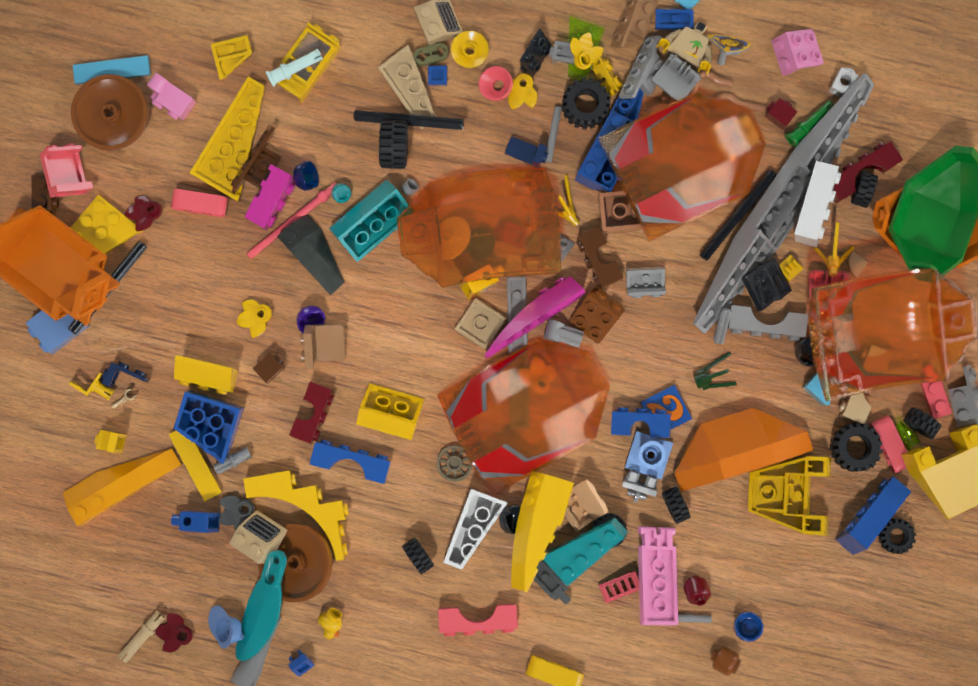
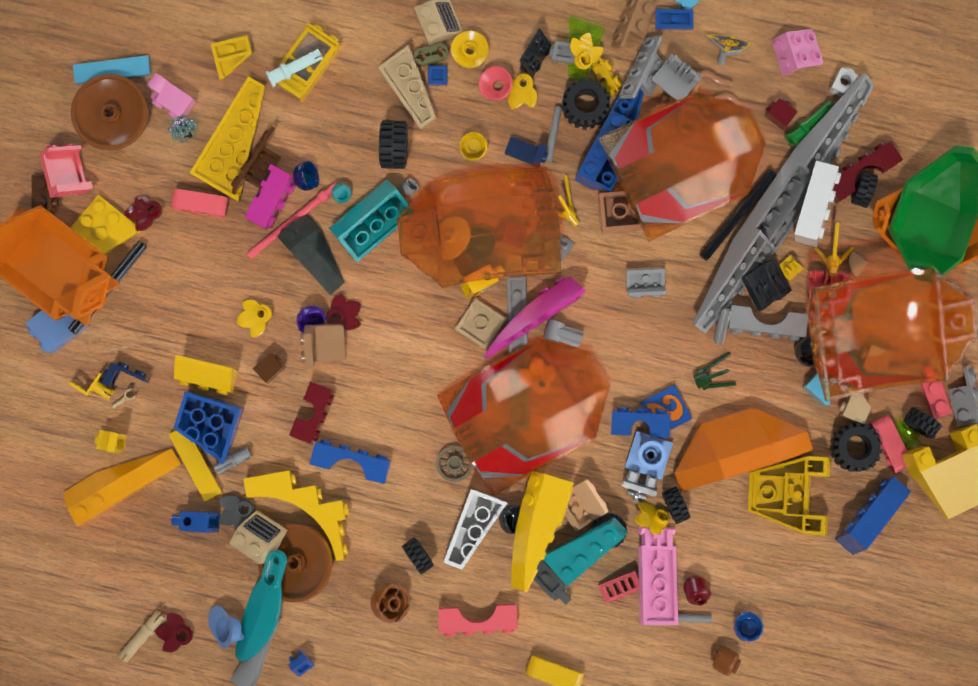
(182, 129): none -> clear light blue head
(331, 622): yellow animal -> none
(347, 312): none -> dark red plate
(390, 411): yellow slope -> none
(390, 602): none -> dark orange cylinder
(411, 120): black axle -> none
(473, 146): none -> yellow hair
(597, 315): dark orange bracket -> none
(604, 274): reddish brown arch -> none
(652, 518): none -> yellow plate
(689, 46): tan torso -> none
(908, 536): black tyre -> none

